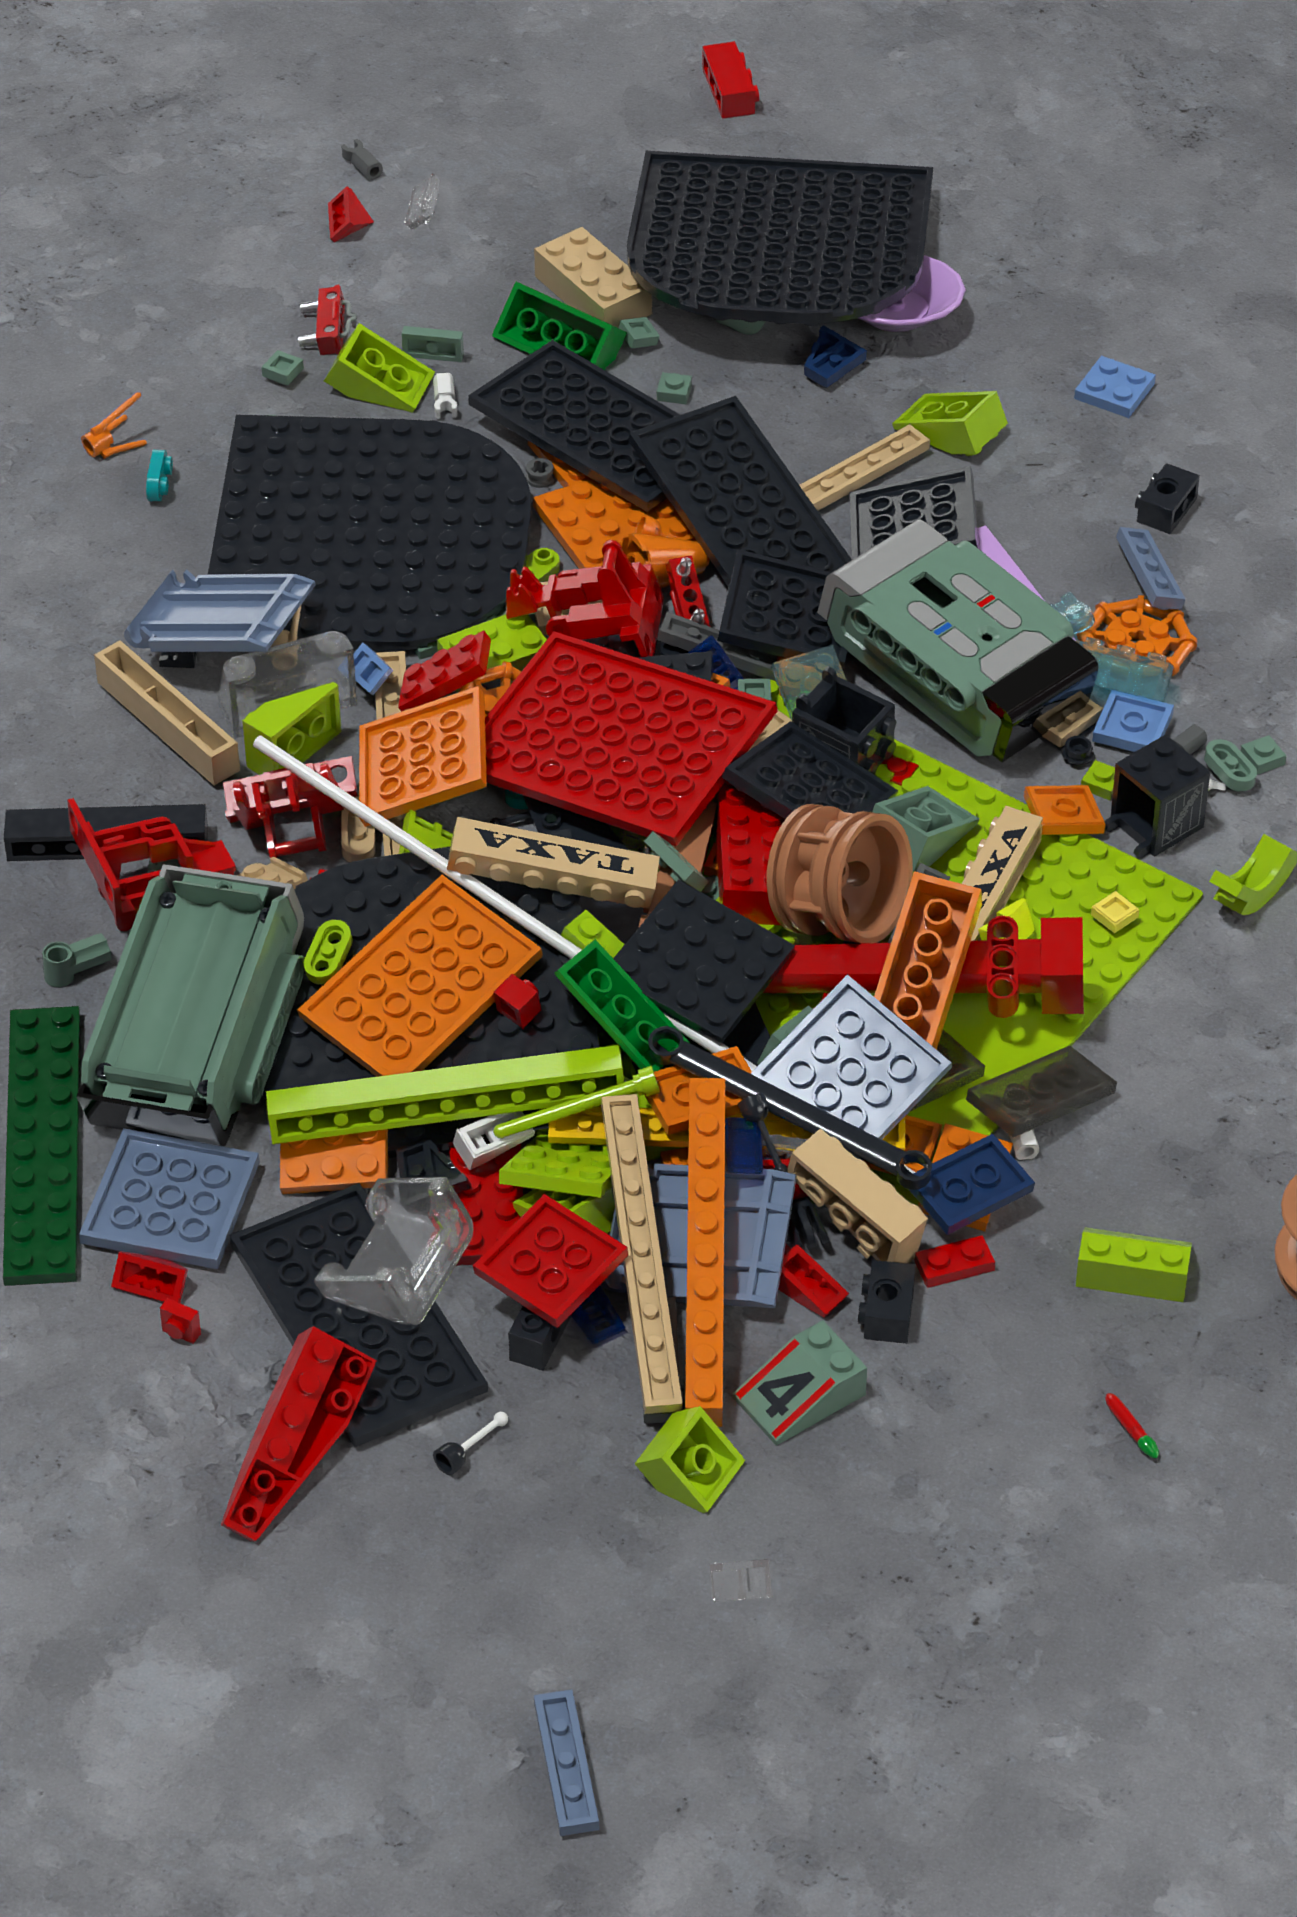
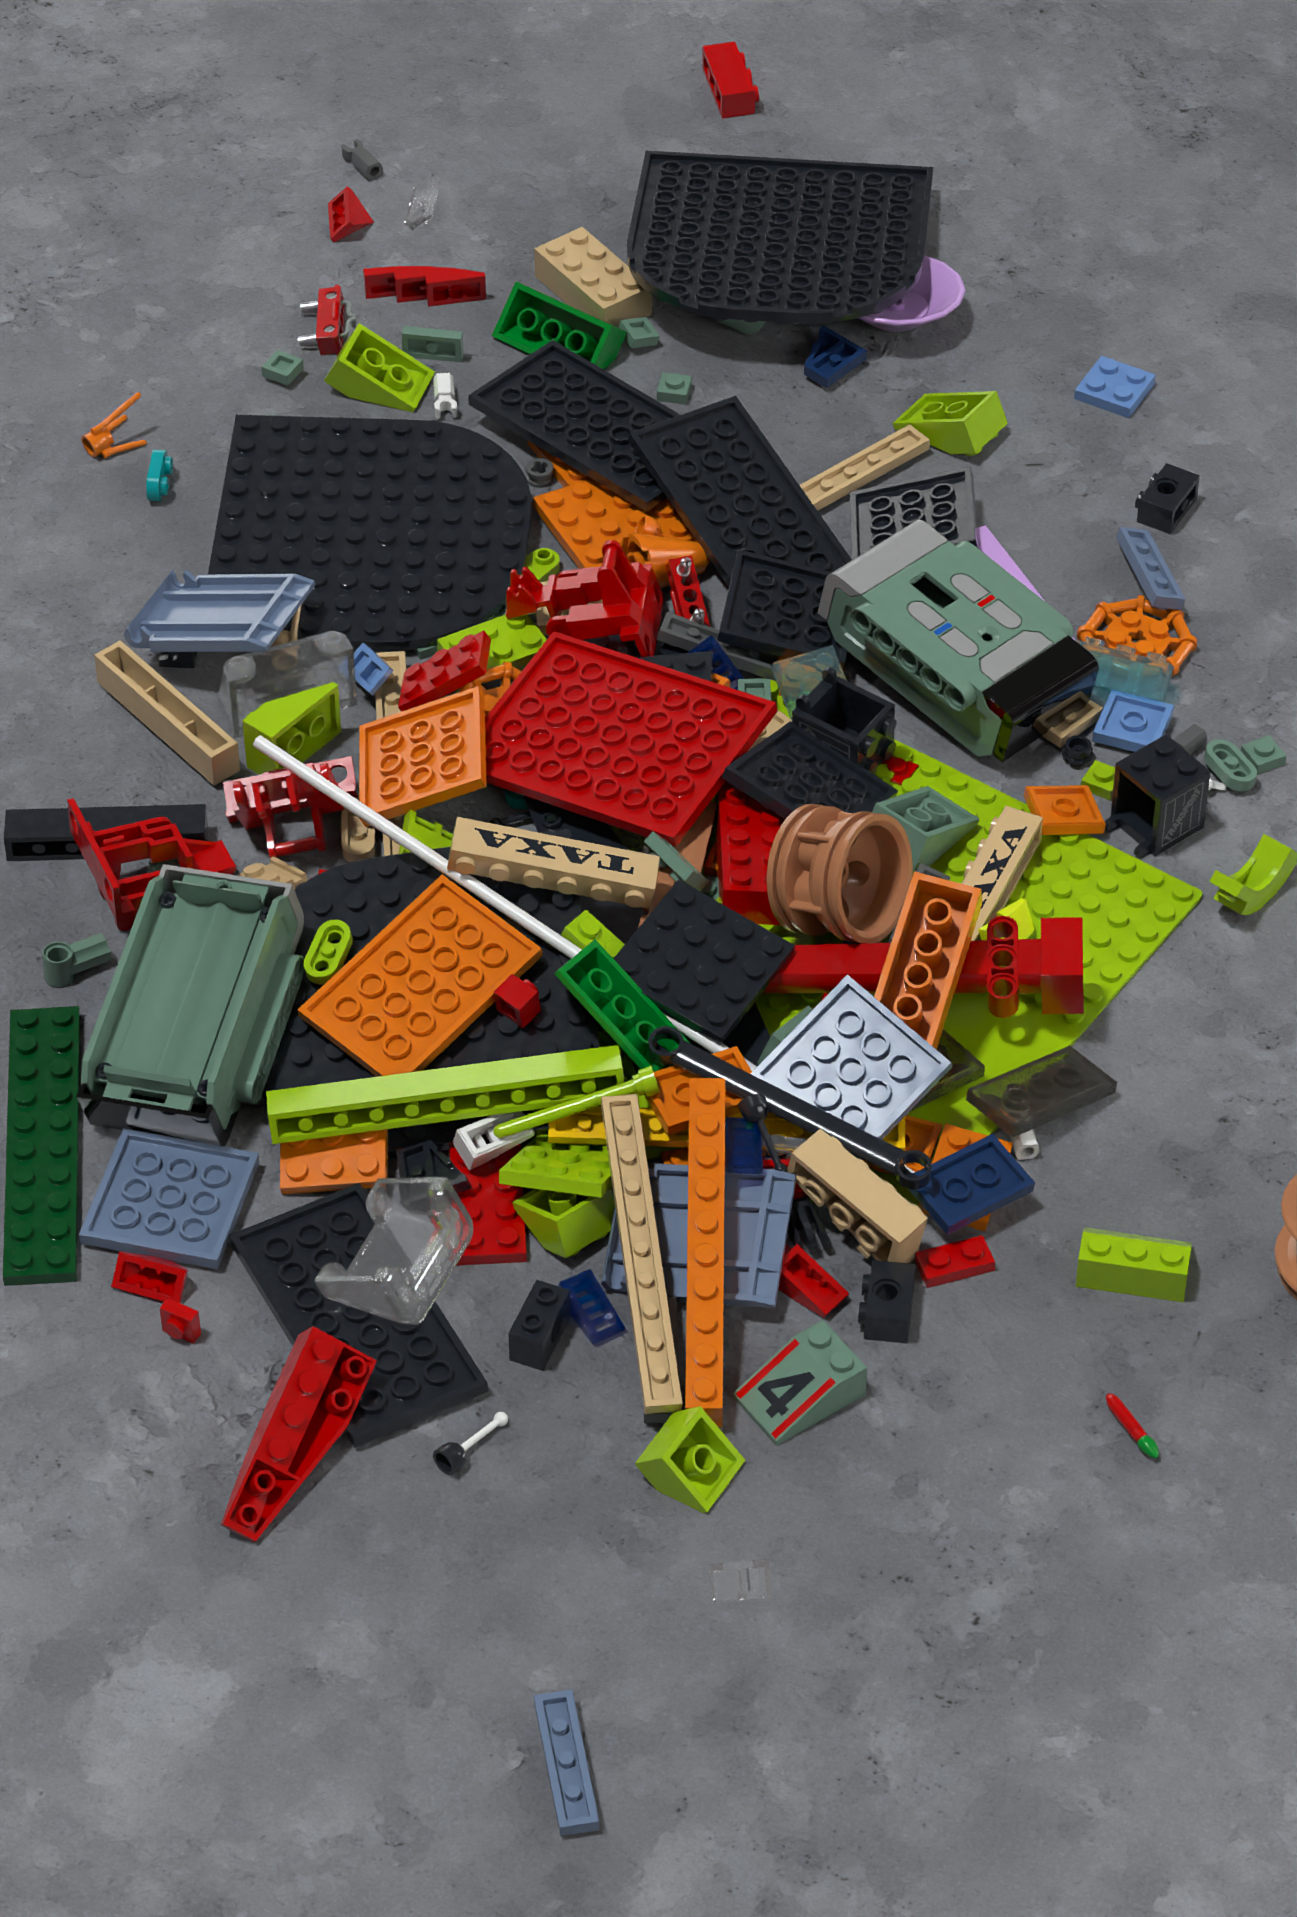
(431, 283): none -> red slope
(550, 1260): red plate -> none
(1075, 612): clear light blue plate -> none
(1114, 912): light yellow tile -> none

